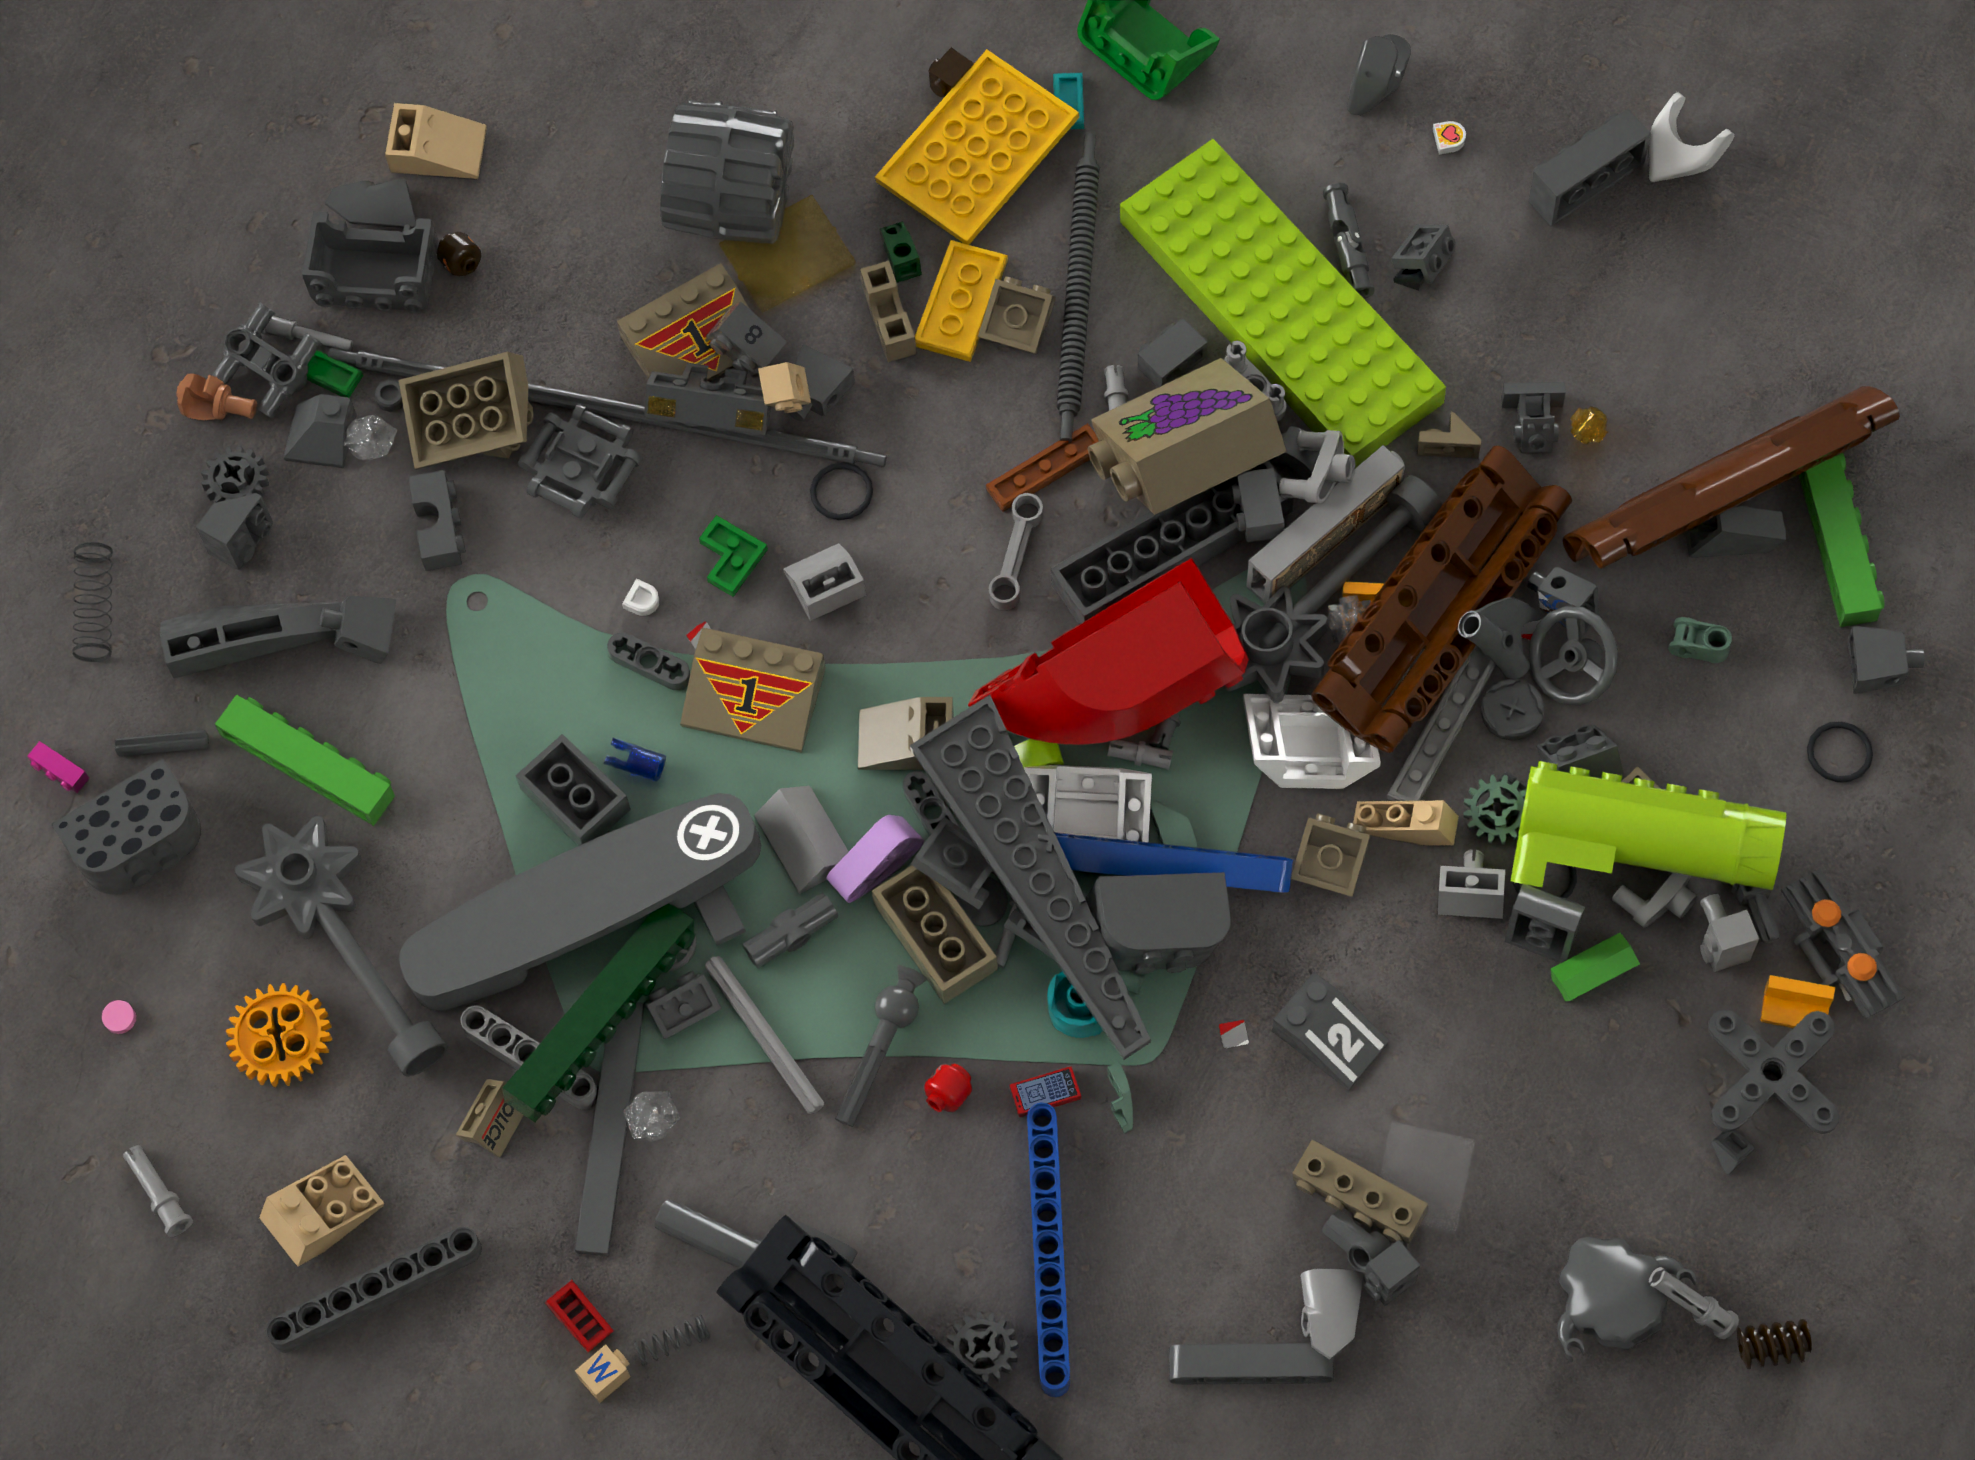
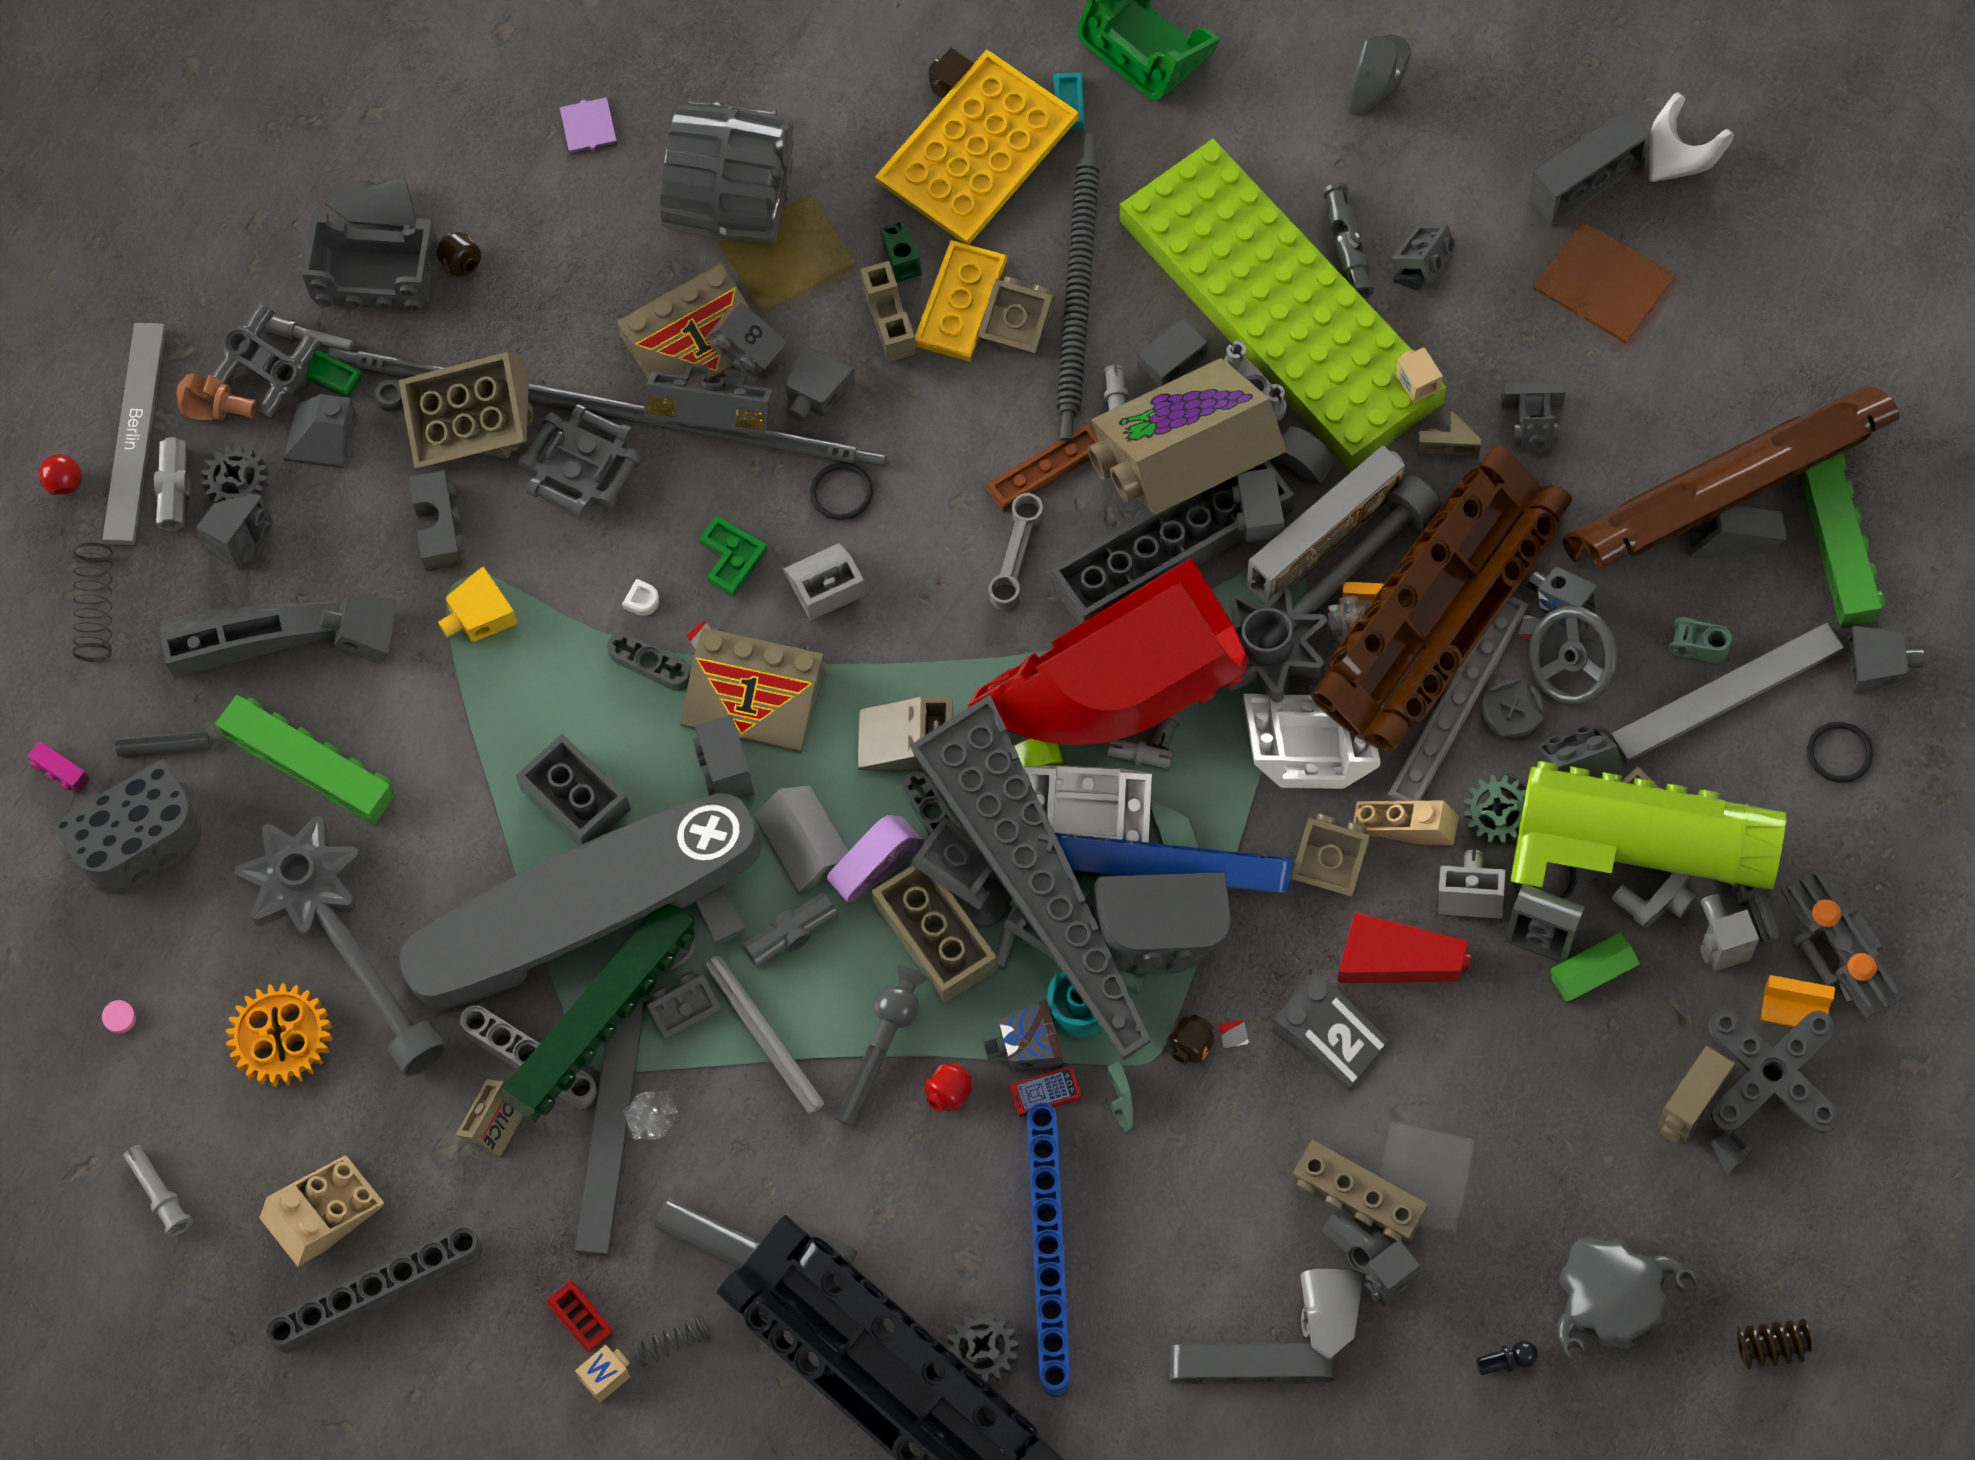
(60, 474): none -> red piece
(134, 434): none -> light grey tile
(172, 484): none -> light grey piece
(370, 437): clear brick -> none
(434, 143): tan slope -> none
(477, 608): none -> yellow torso
(588, 125): none -> lavender piece
(640, 760): clear blue hinge -> none
(722, 758): none -> dark grey brick
(784, 387): tan brick -> none
(1027, 1040): none -> torso
(1191, 1039): none -> dark brown head
(1330, 467): light grey connector -> none
(1400, 953): none -> red slope
(1418, 374): none -> tan brick
(1449, 136): tile -> none
(1498, 633): dark grey pin -> none
(1522, 1354): none -> black axle
(1589, 425): clear yellow gear -> none
(1604, 282): none -> clear orange piece
(1694, 1095): none -> dark tan brick
(1703, 1309): light grey pin -> none
(1726, 692): none -> light grey tile

